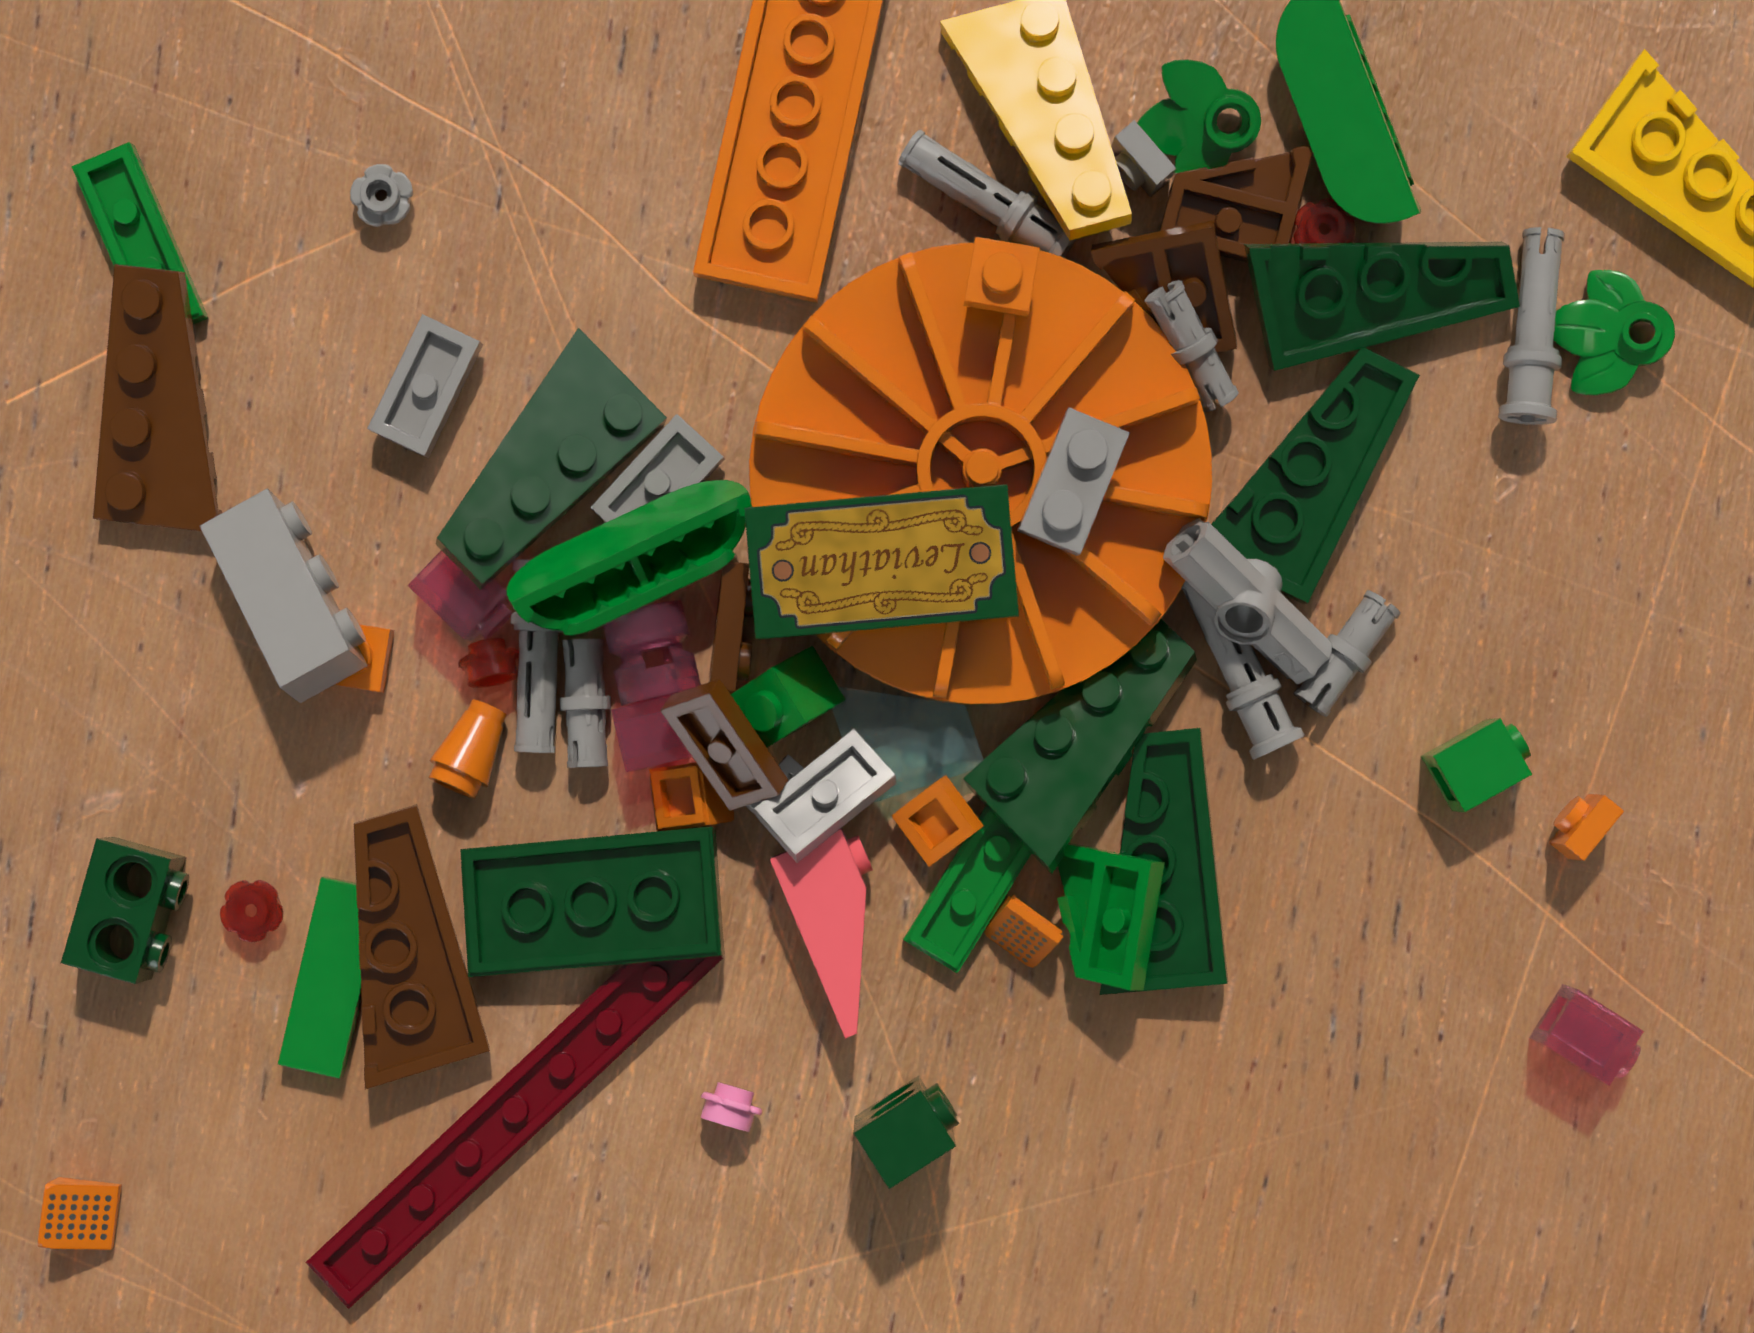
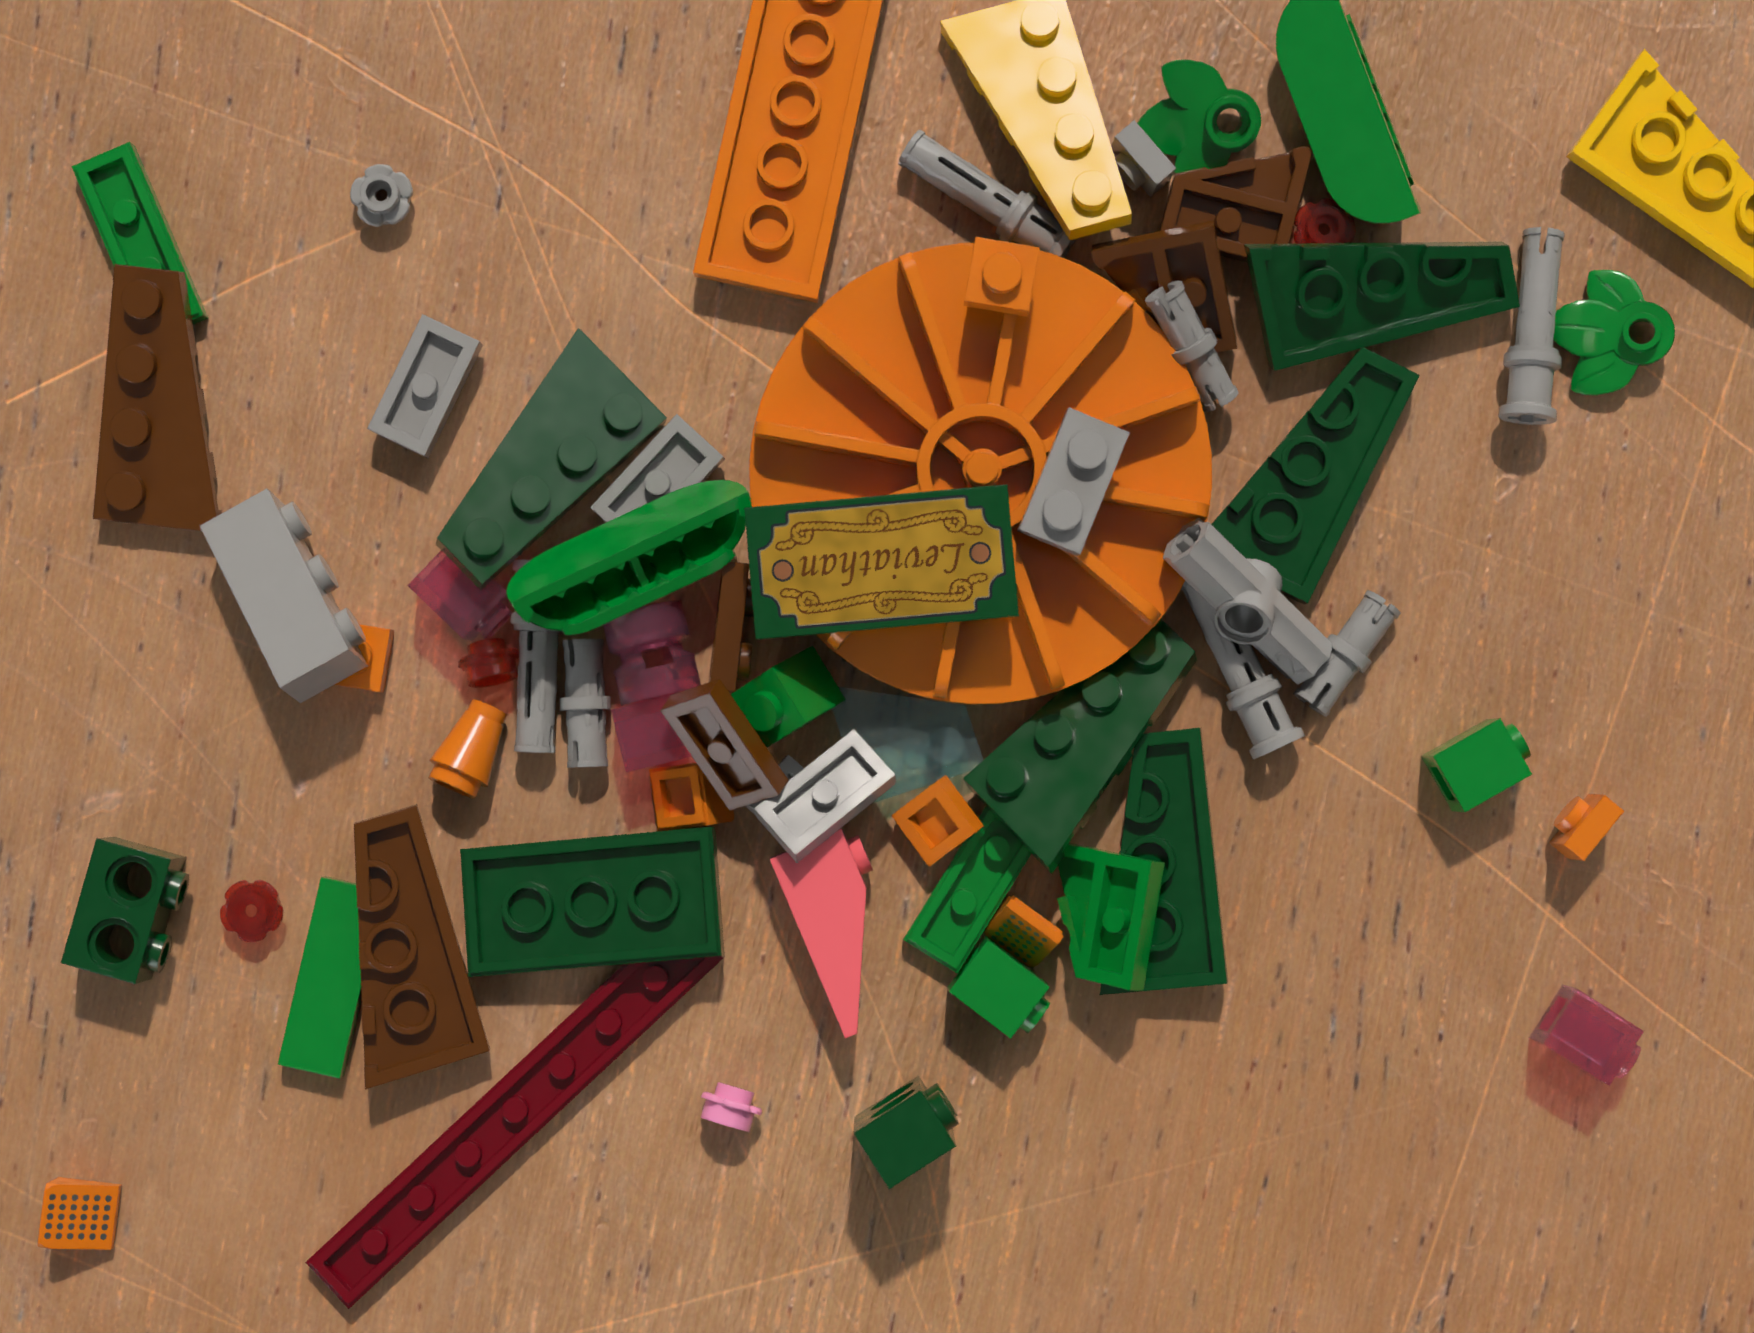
(1000, 989): none -> green brick

